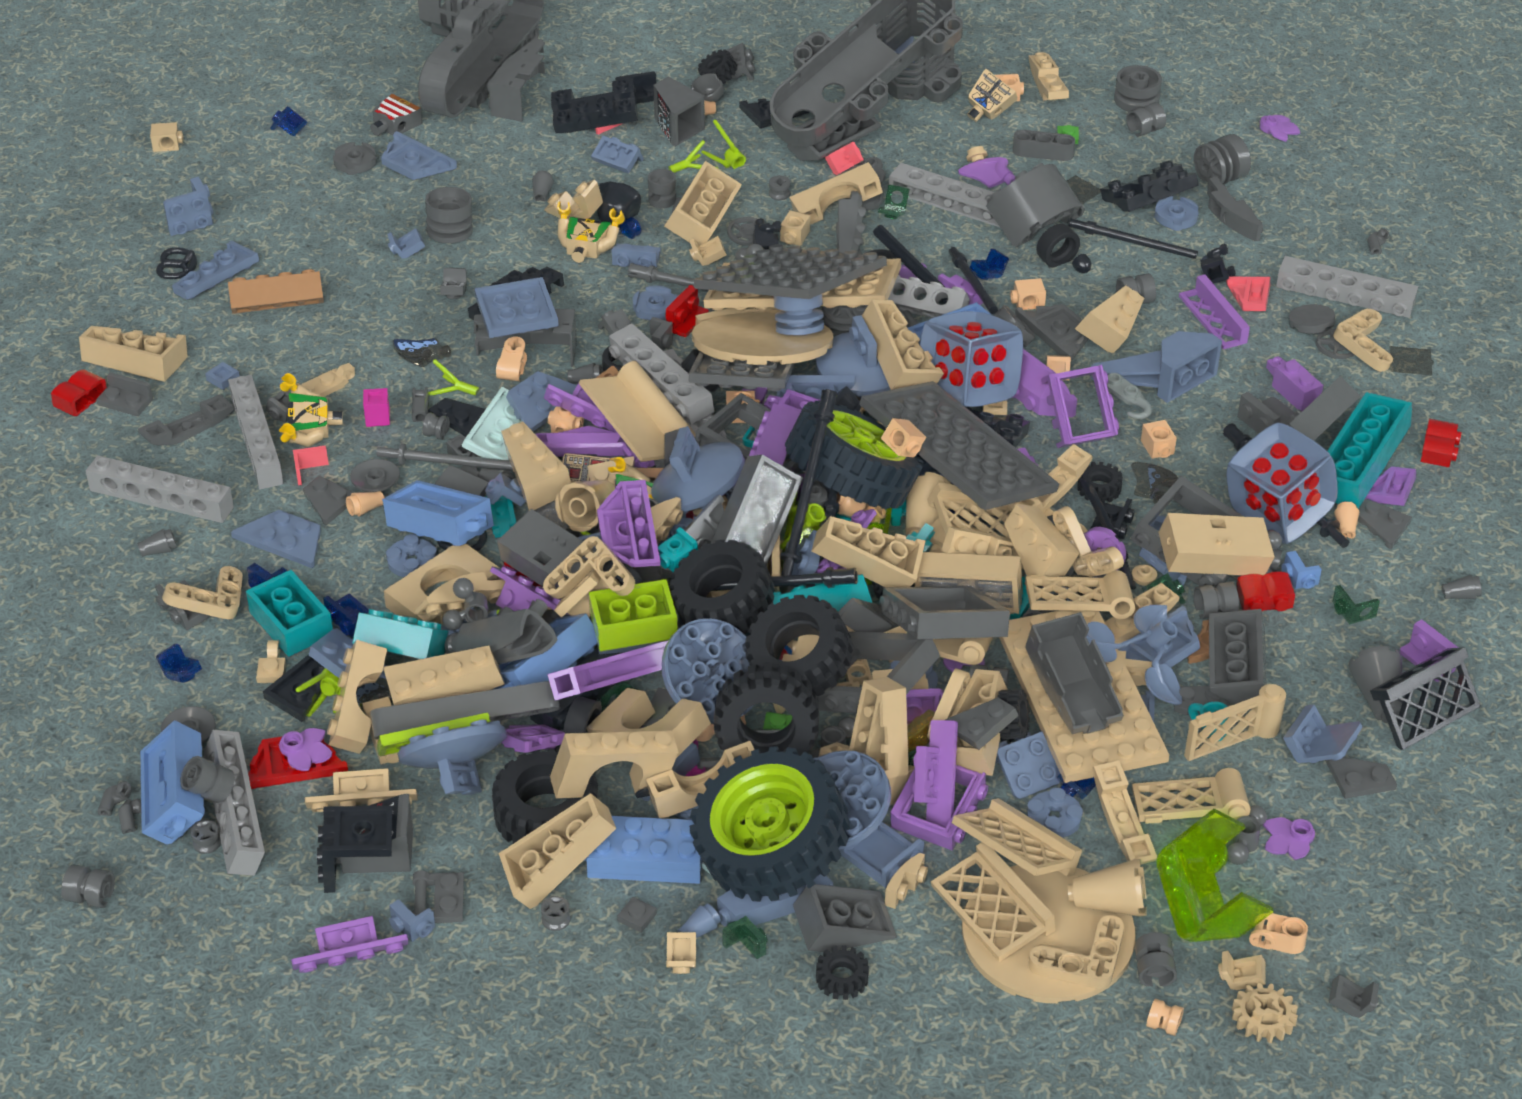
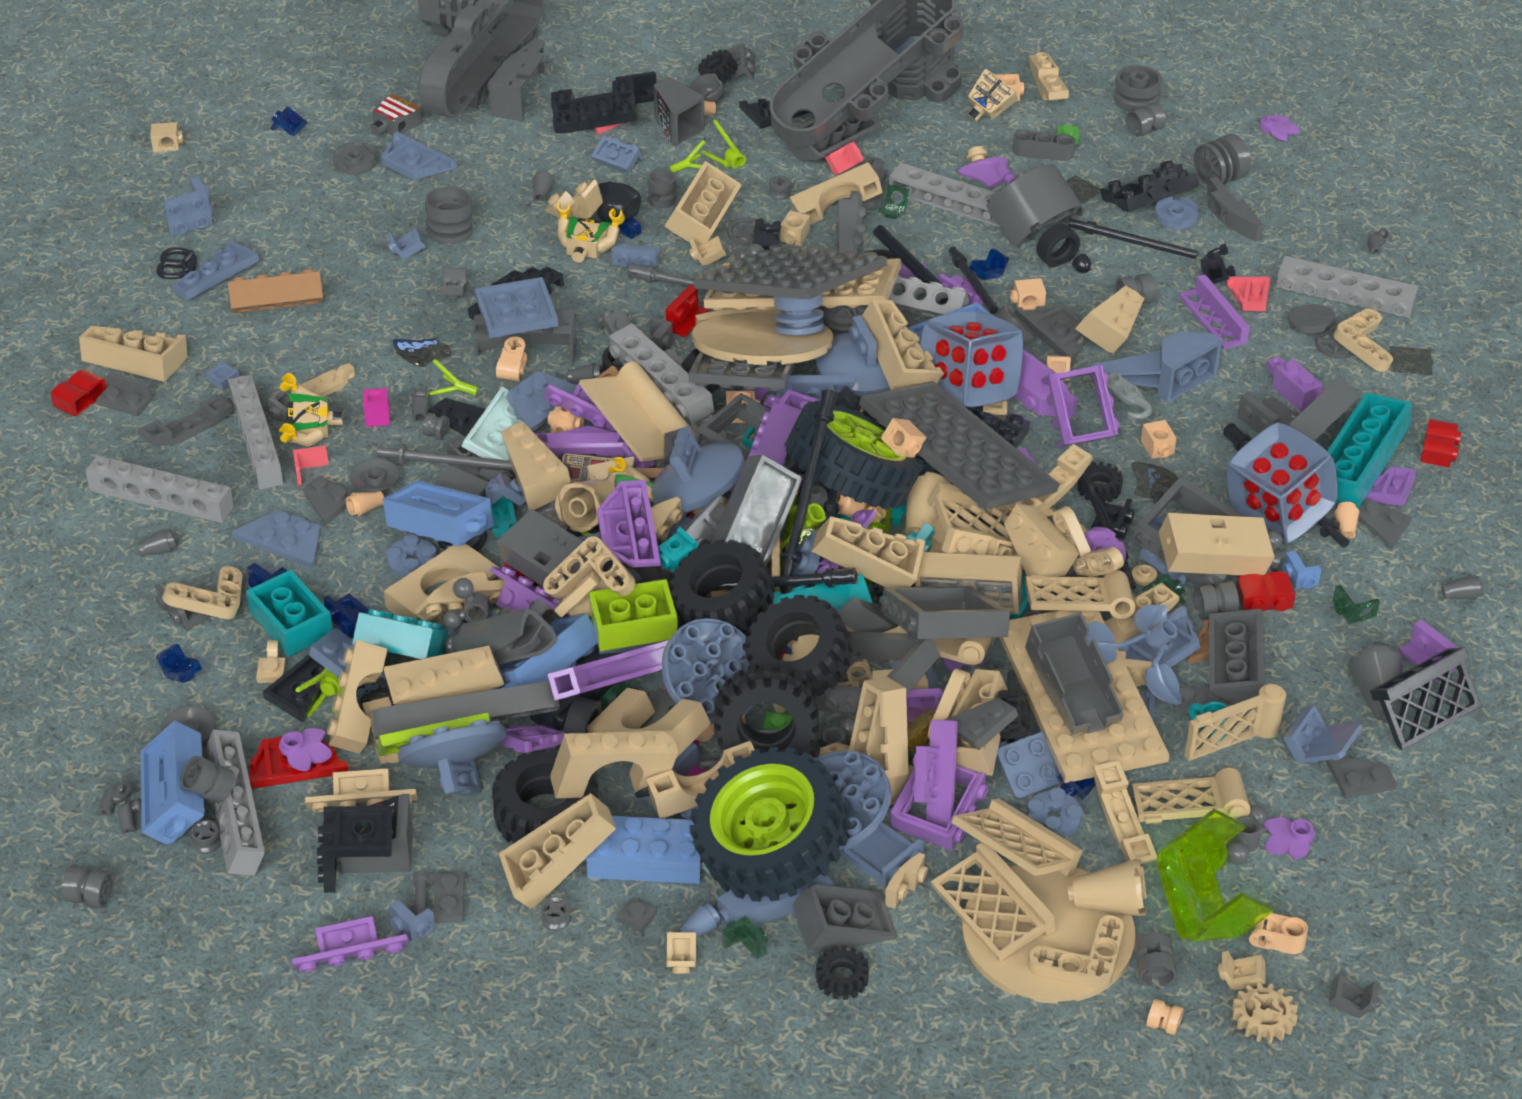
(654, 294): sand blue plate -> none

